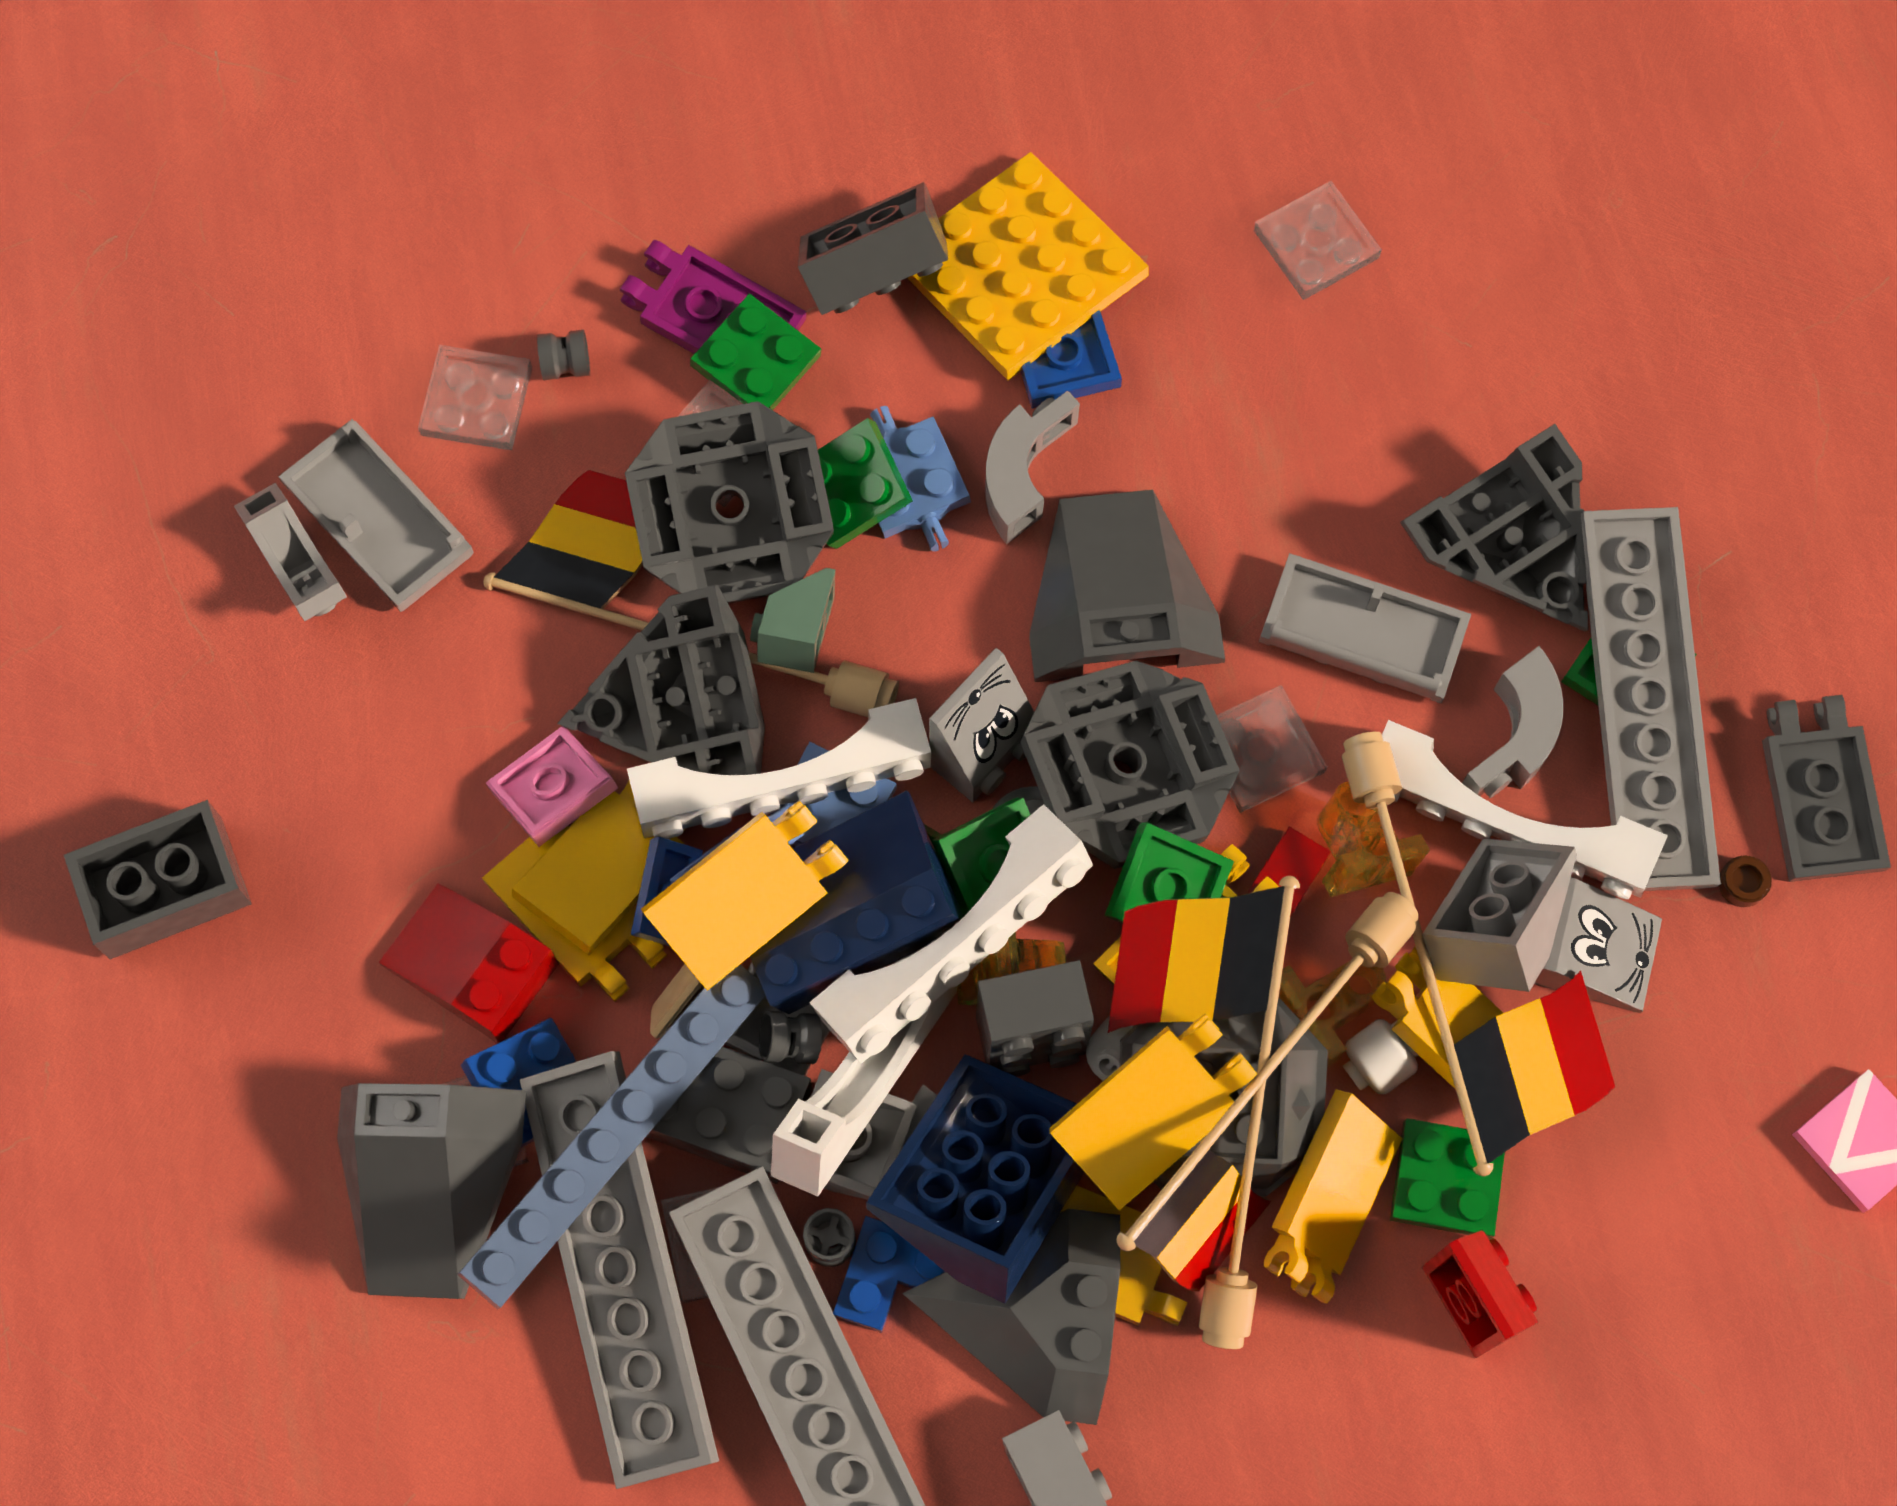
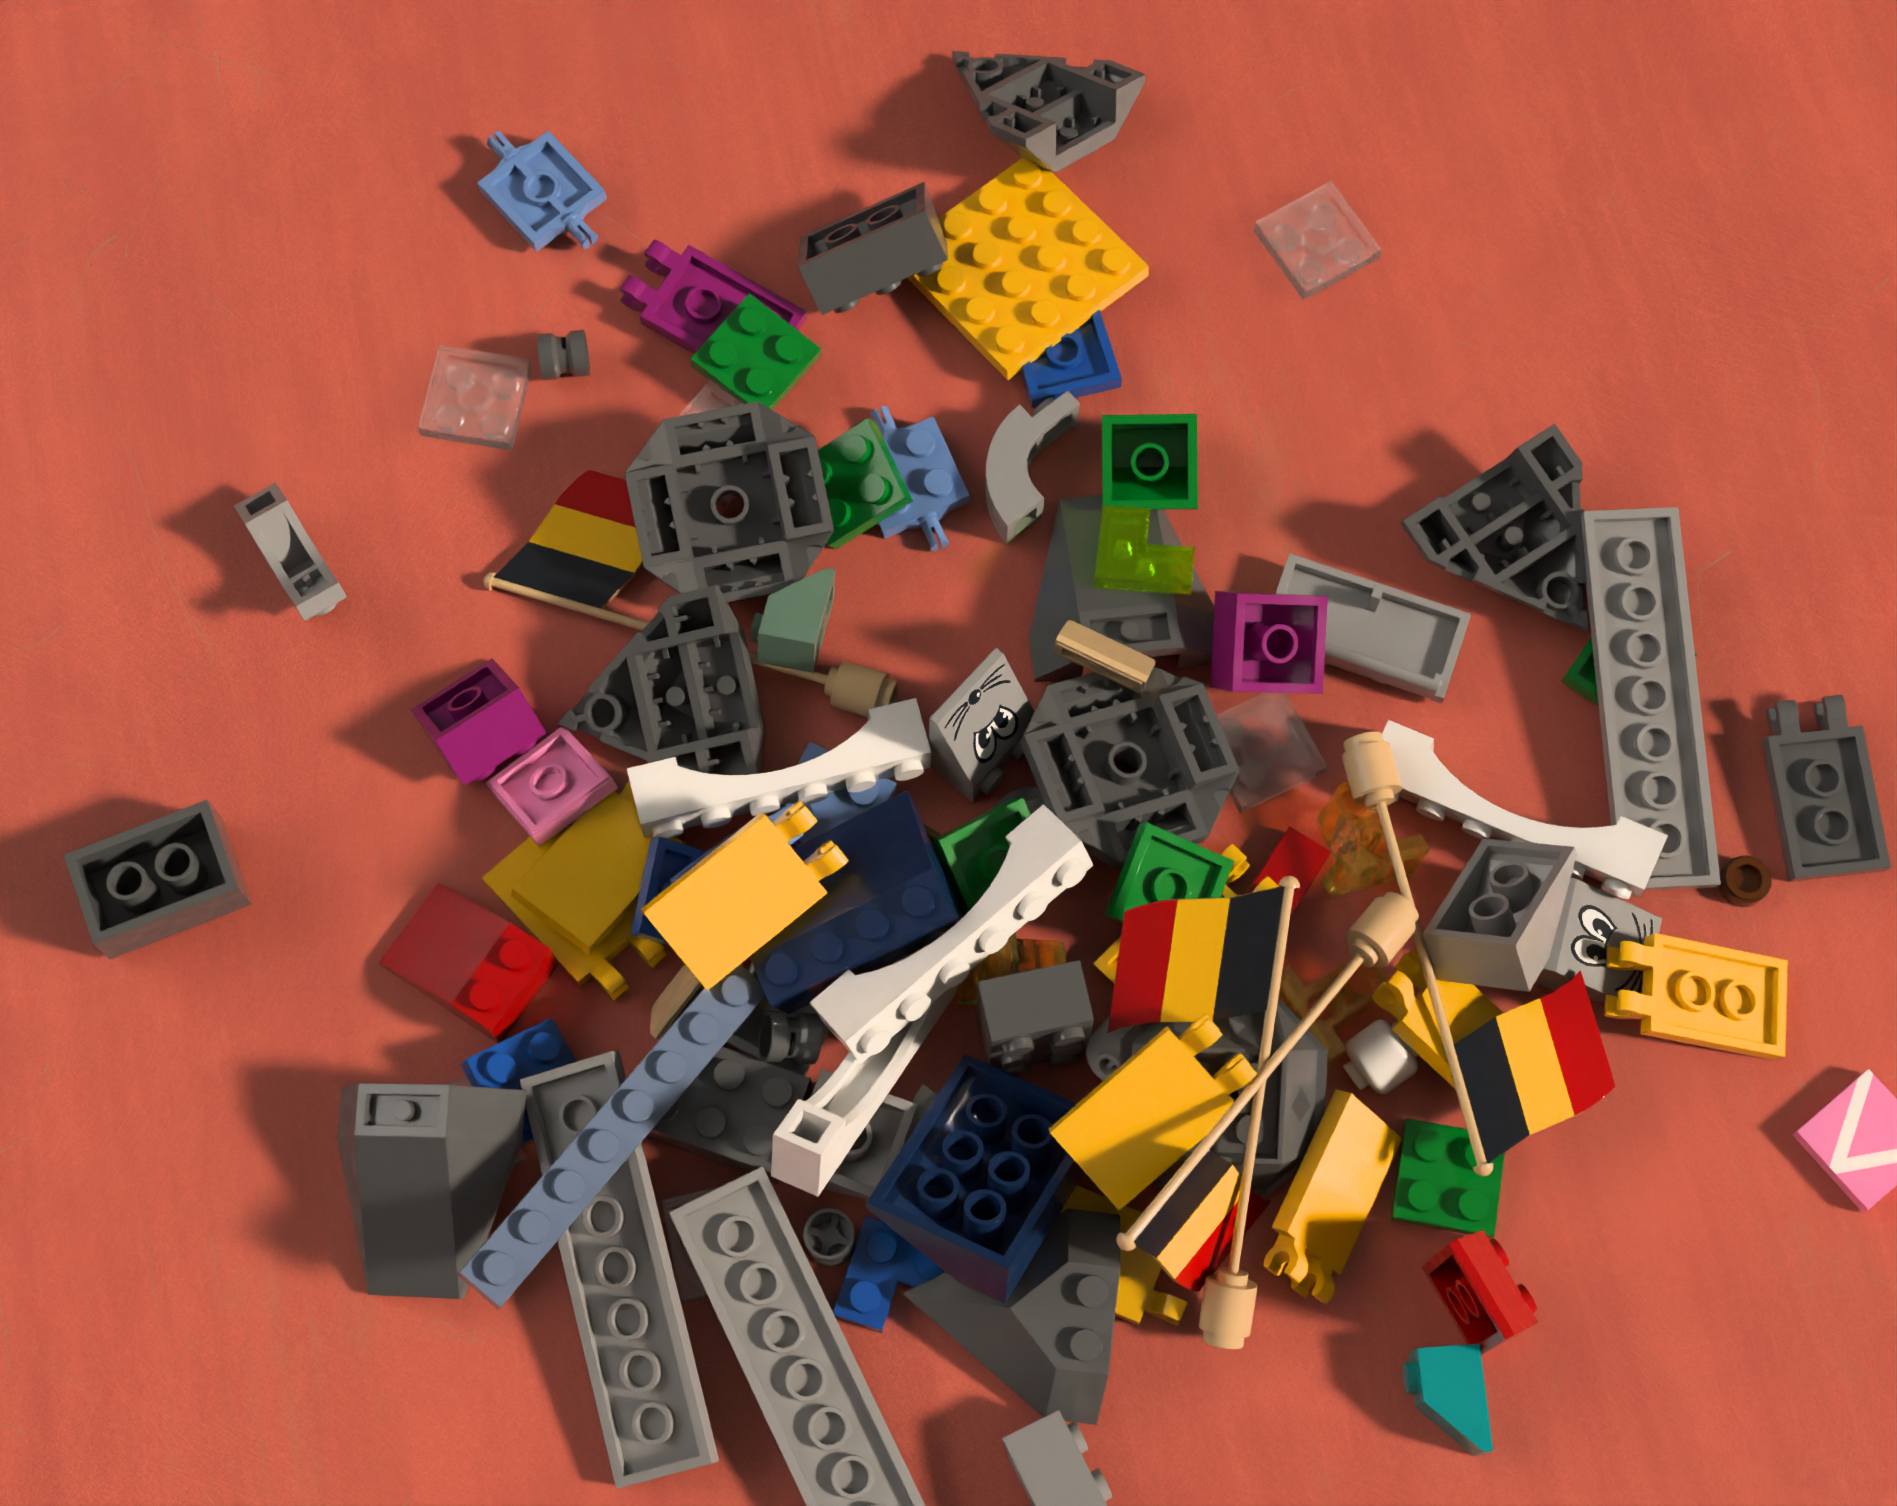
(377, 514): light grey container -> none
(479, 722): none -> magenta slope
(542, 190): none -> medium blue plate
(1050, 108): none -> dark grey wedge
(1104, 656): none -> tan slope
(1131, 563): none -> clear neon green tile
(1150, 461): none -> green slope
(1268, 642): none -> magenta slope
(1451, 1393): none -> teal slope
(1536, 715): light grey arch -> none
(1704, 995): none -> yellow tile

